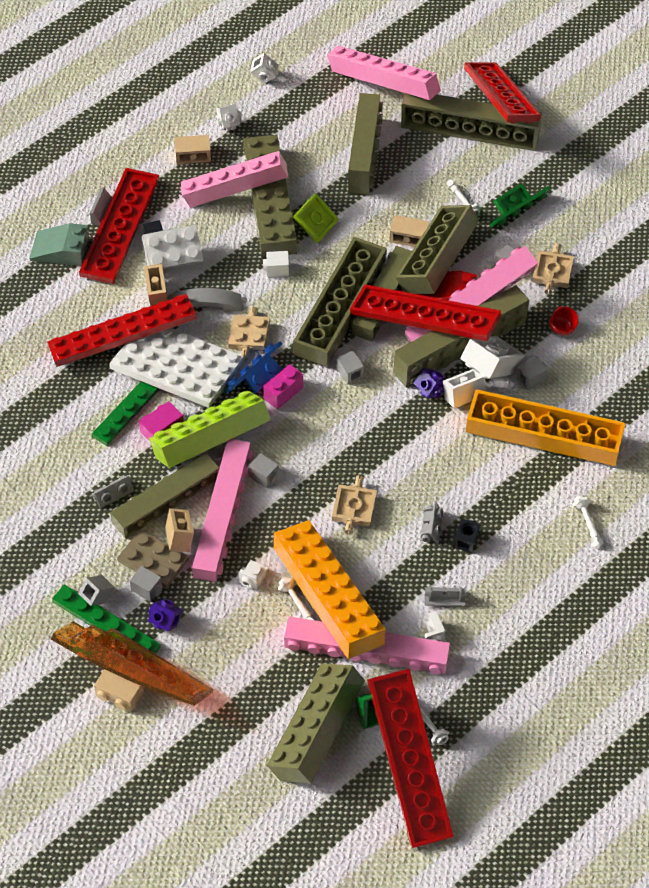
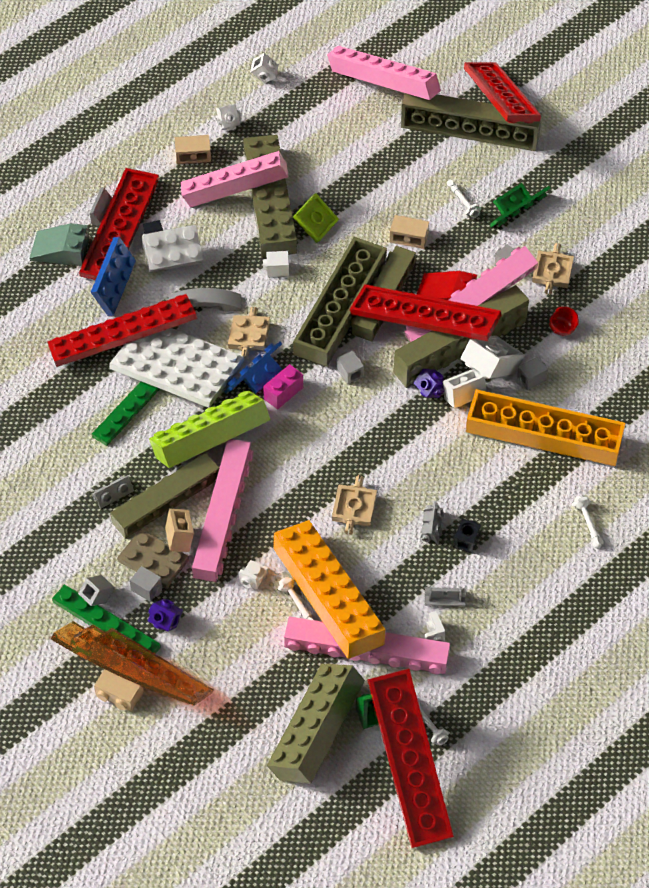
(113, 276): none -> blue plate
(155, 284): tan brick -> none
(160, 419): dark pink brick -> none
(263, 470): light grey brick -> none
(364, 144): olive brick -> none
(437, 249): olive brick -> none

